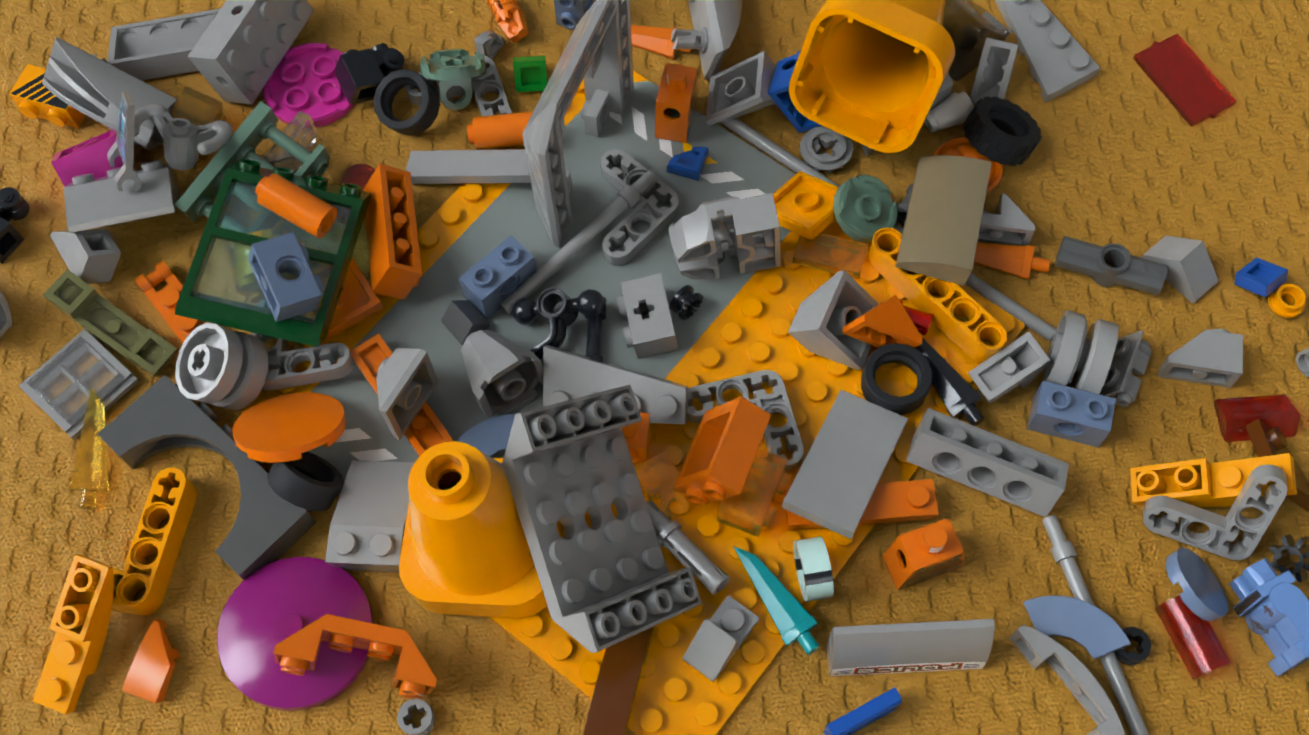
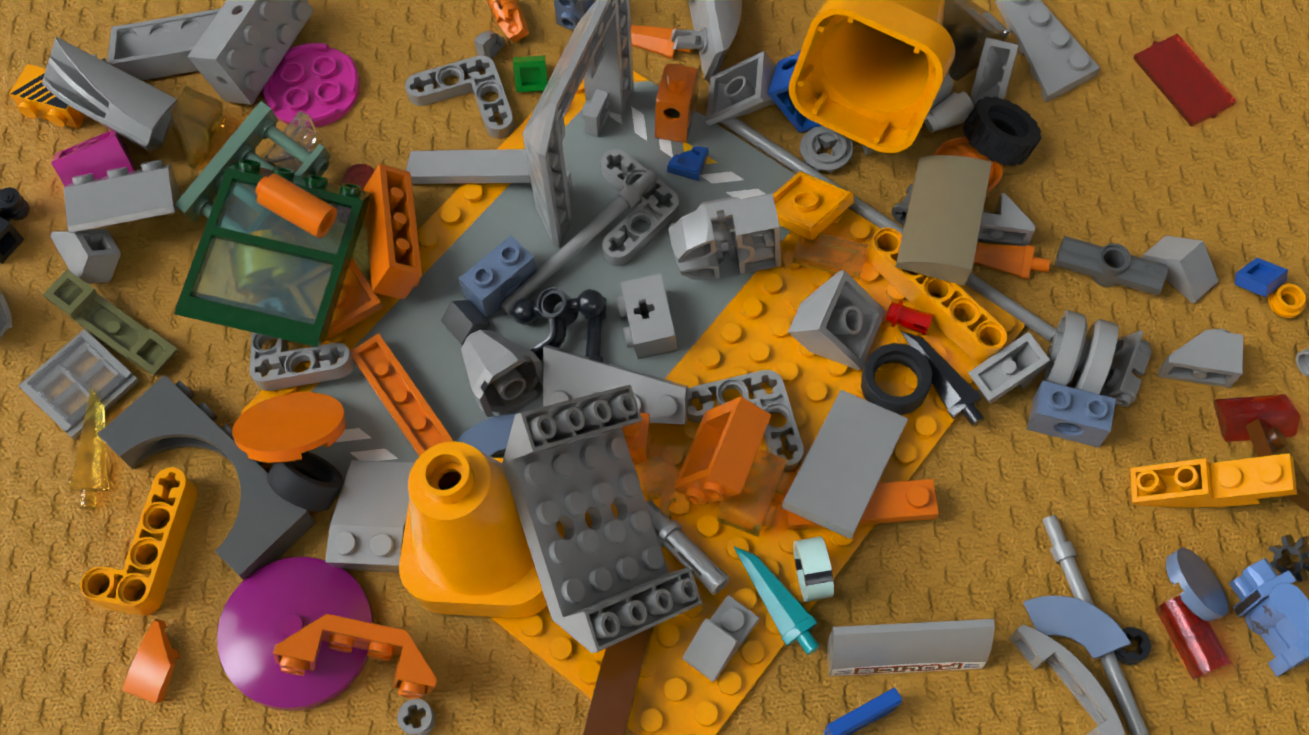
(80, 634): light orange slope -> none
(125, 143): light grey flag -> none
(167, 298): orange plate -> none
(183, 139): light grey piece -> none
(221, 366): light grey wheel -> none
(285, 296): sand blue brick -> none
(364, 69): black brick -> none
(387, 91): black tyre -> none
(404, 387): light grey slope -> none
(450, 69): sand green tile -> none
(498, 130): orange brick -> none
(685, 302): black bush -> none
(864, 207): sand green tile -> none
(884, 325): orange slope -> none
(927, 552): orange torso -> none
(988, 462): light grey brick -> none
(1222, 528): light grey beam -> none

